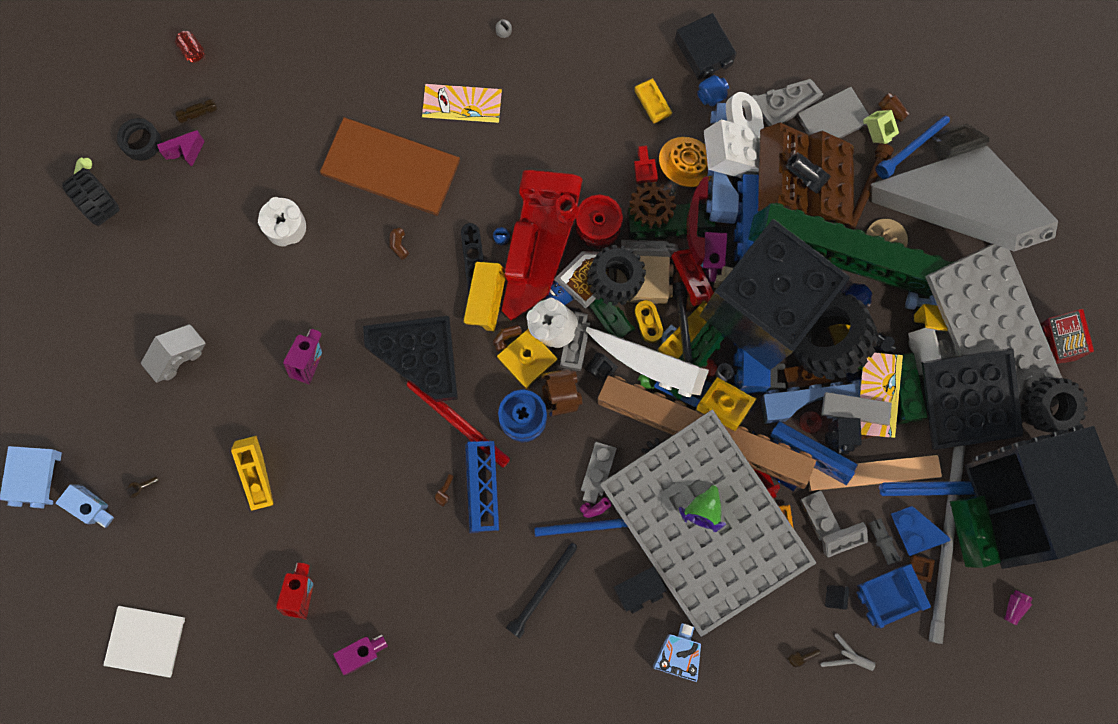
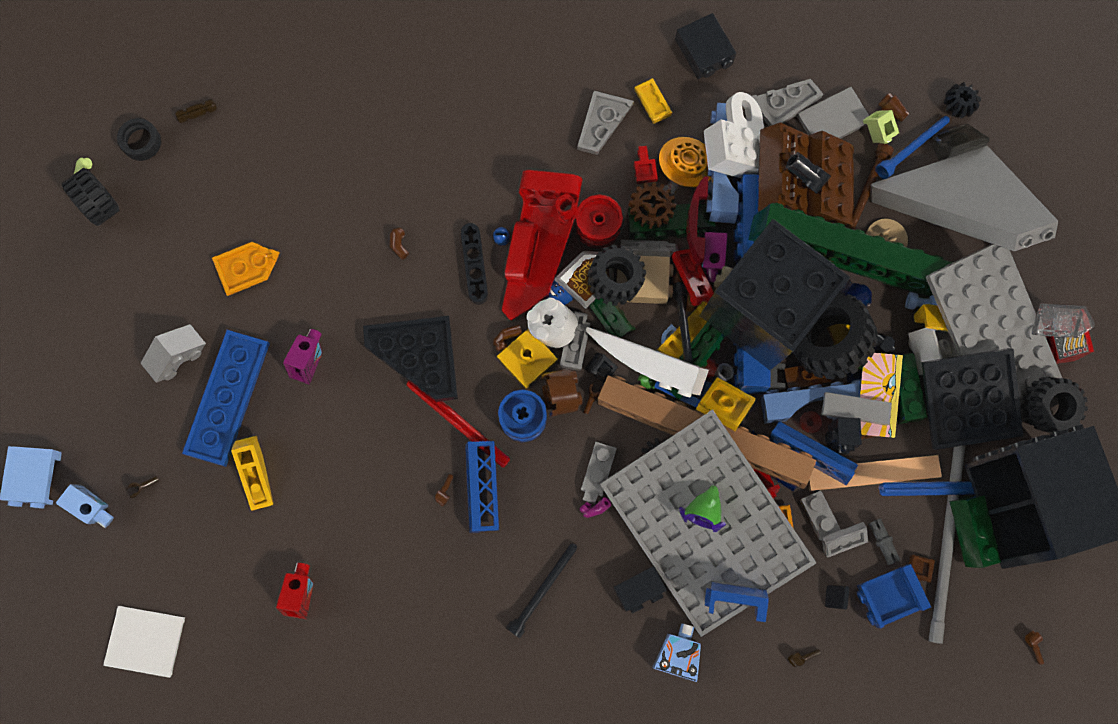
(187, 144): magenta slope -> none
(189, 46): clear red brick -> none
(226, 398): none -> blue plate
(244, 266): none -> light orange tile
(272, 222): white brick -> none
(350, 660): magenta torso -> none
(390, 166): dark orange tile -> none
(461, 103): sticker -> none
(485, 295): yellow panel -> none
(501, 31): light grey hinge -> none
(579, 527): blue bar -> none
(592, 396): none -> reddish brown hand
(601, 121): none -> light grey wing
(649, 322): yellow plate -> none
(713, 90): blue head -> none
(739, 595): none -> blue panel
(854, 658): light grey plant -> none
(917, 531): blue wing -> none
(962, 100): none -> black gear
(1017, 607): magenta cone -> none
(1033, 639): none -> reddish brown hand
(1062, 321): none -> clear slope

